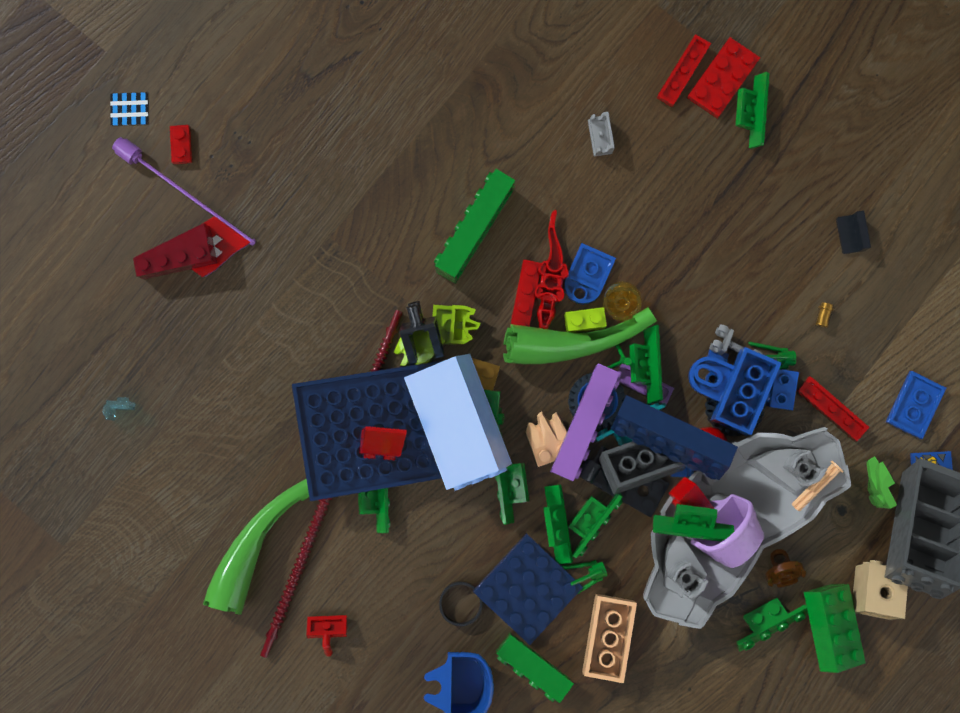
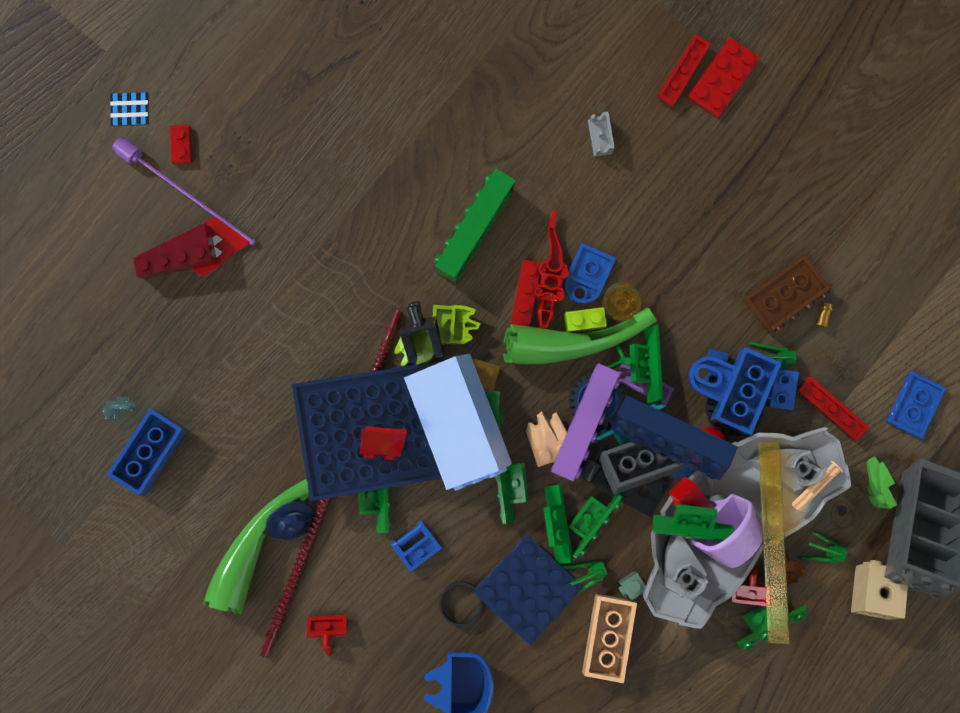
(147, 452): none -> blue brick
(289, 521): none -> dark blue hat
(418, 552): none -> blue plate
(534, 667): green brick -> none
(631, 586): none -> sand green brick
(719, 347): light grey bar -> none
(751, 592): none -> plate
(753, 109): green bracket -> none
(774, 542): none -> clear yellow plate
(787, 294): none -> reddish brown bracket
(834, 552): none -> green plant
(834, 628): green brick -> none
(853, 233): black panel -> none
(941, 458): tile -> none

